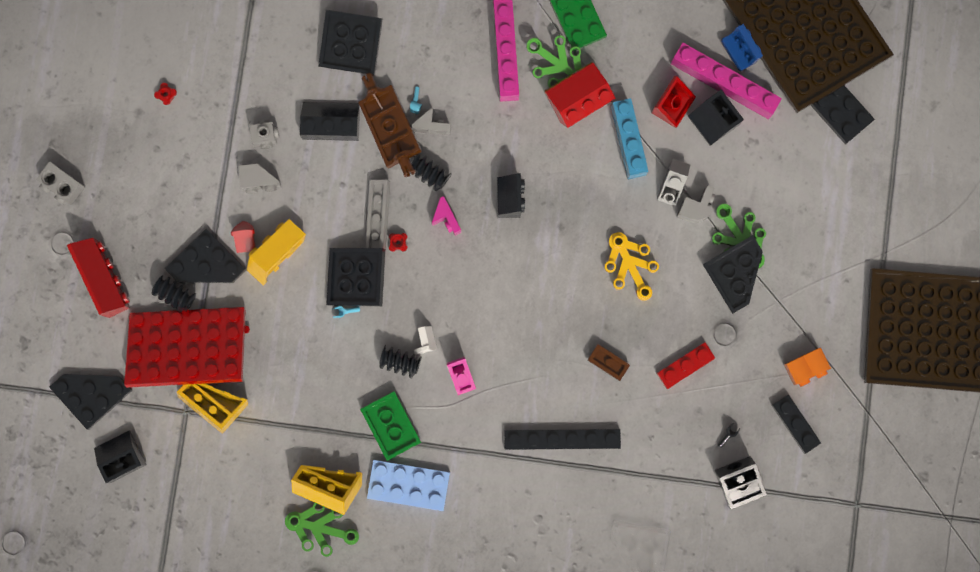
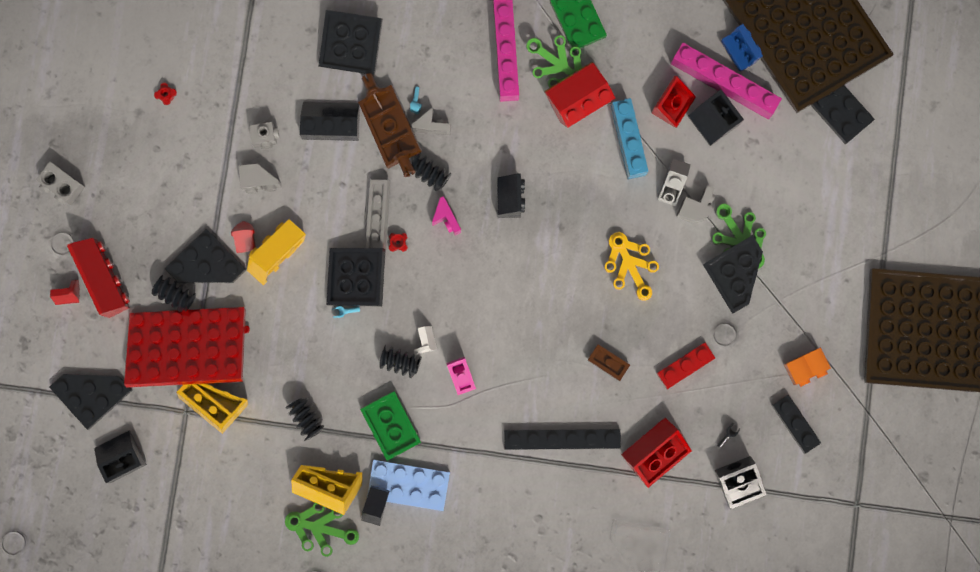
(66, 295): none -> red tile
(305, 418): none -> black piece
(375, 505): none -> black slope
(656, 452): none -> red slope

